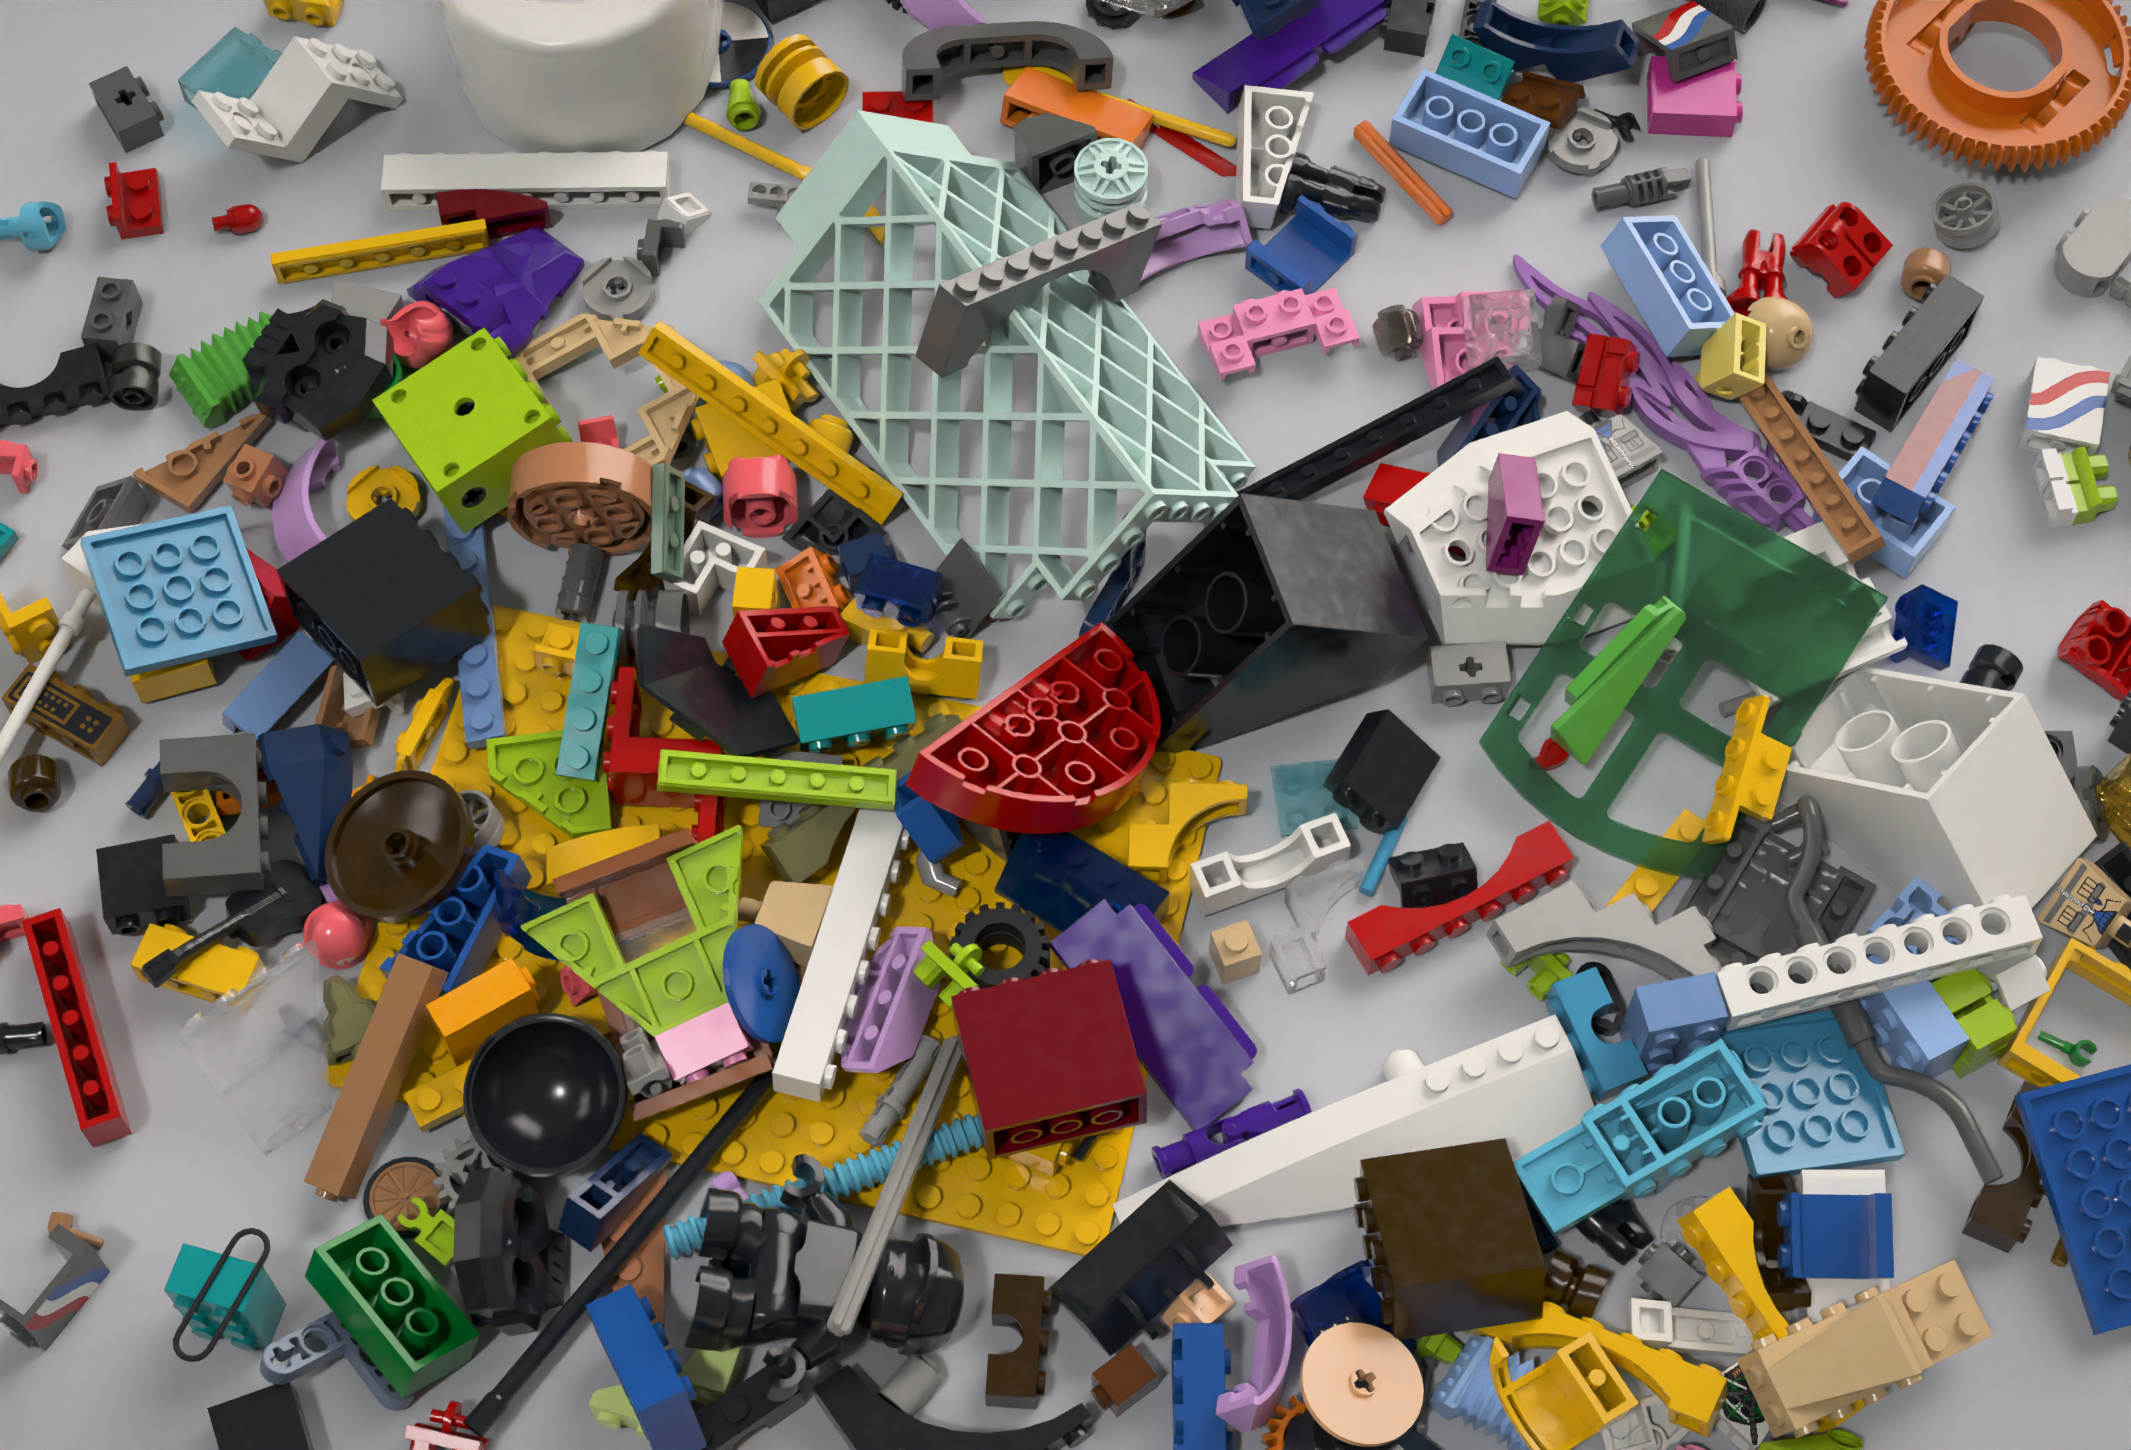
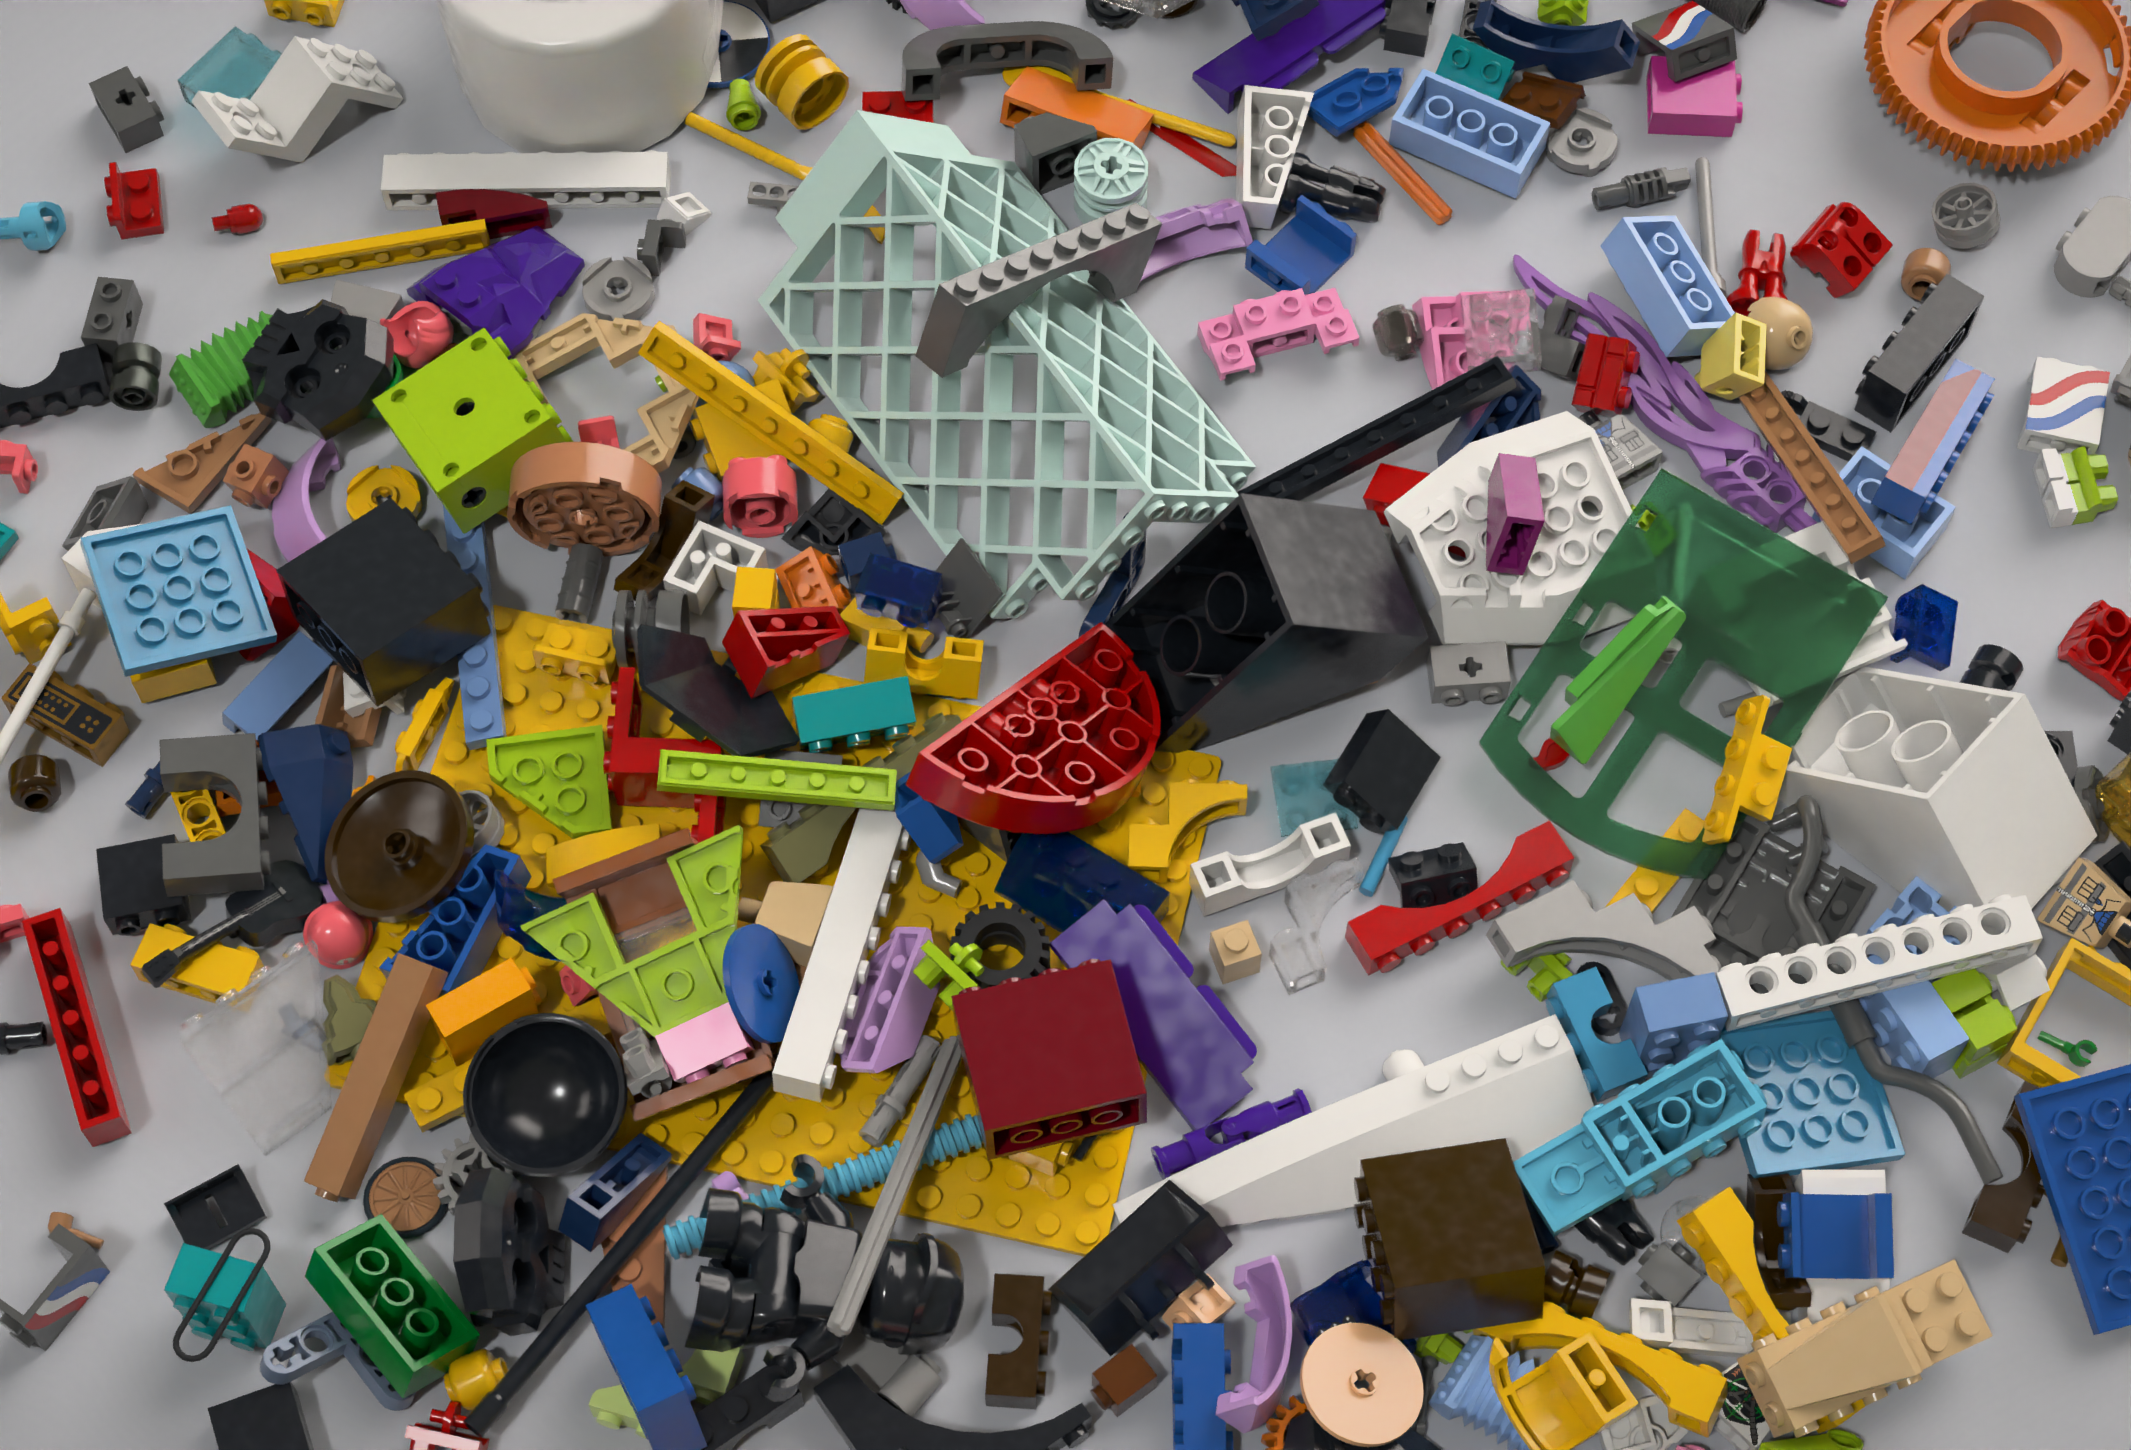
(234, 1200): none -> black piece
(435, 1234): lime plate -> none
(474, 1377): none -> yellow head
(588, 701): teal plate -> none
(667, 523): sand green tile -> none
(715, 337): none -> coral bracket
(1354, 98): none -> blue tile
(1623, 123): black hand -> none

